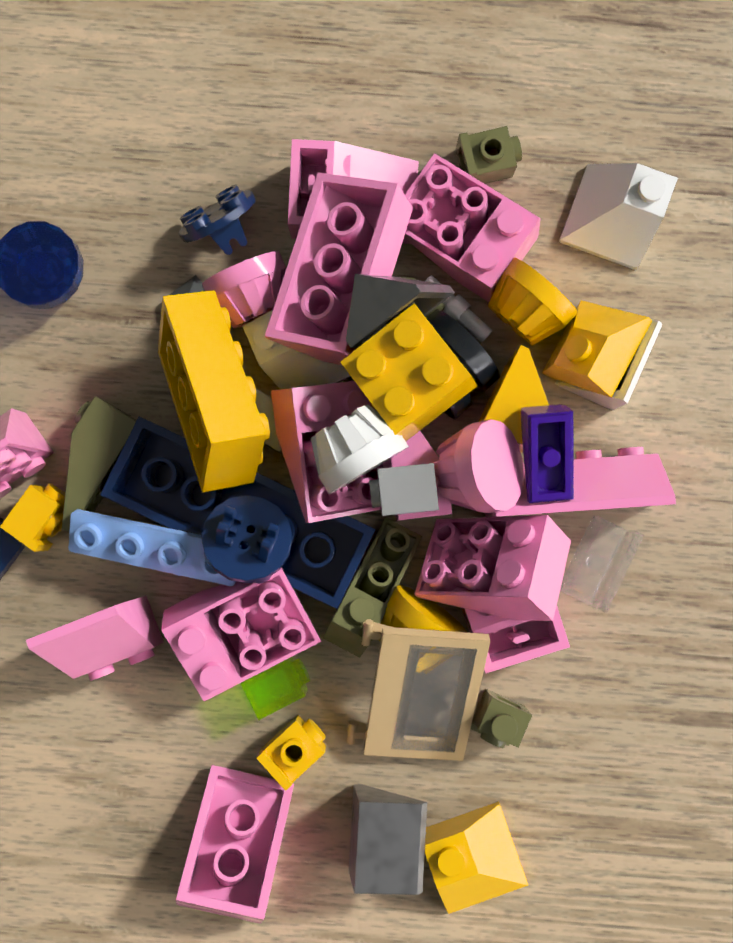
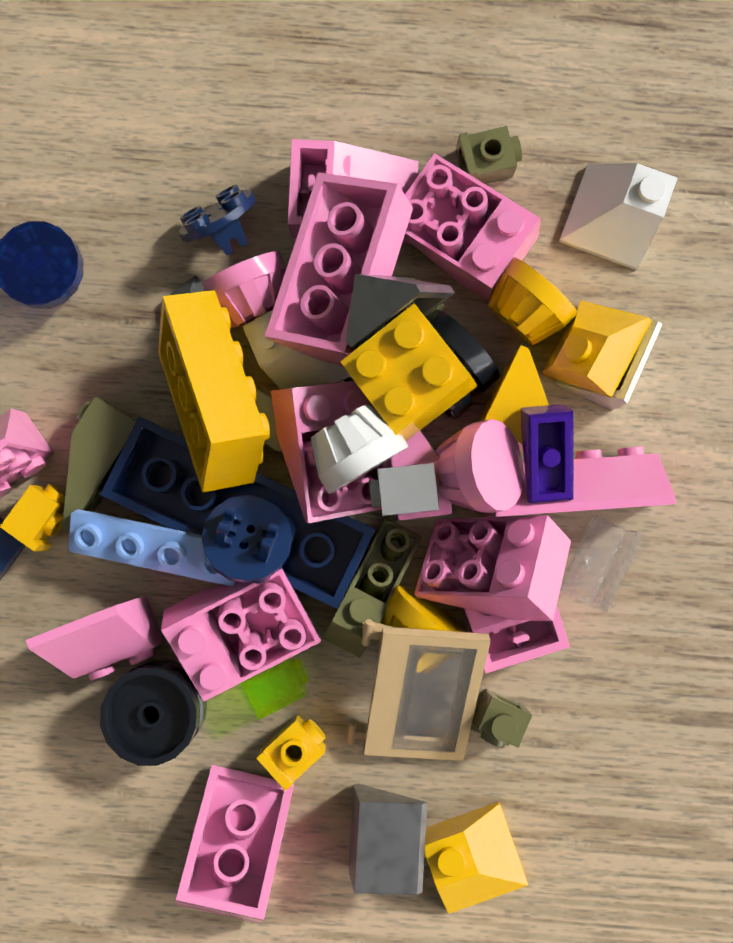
(129, 717): none -> black wheel
(459, 309): white bar -> none

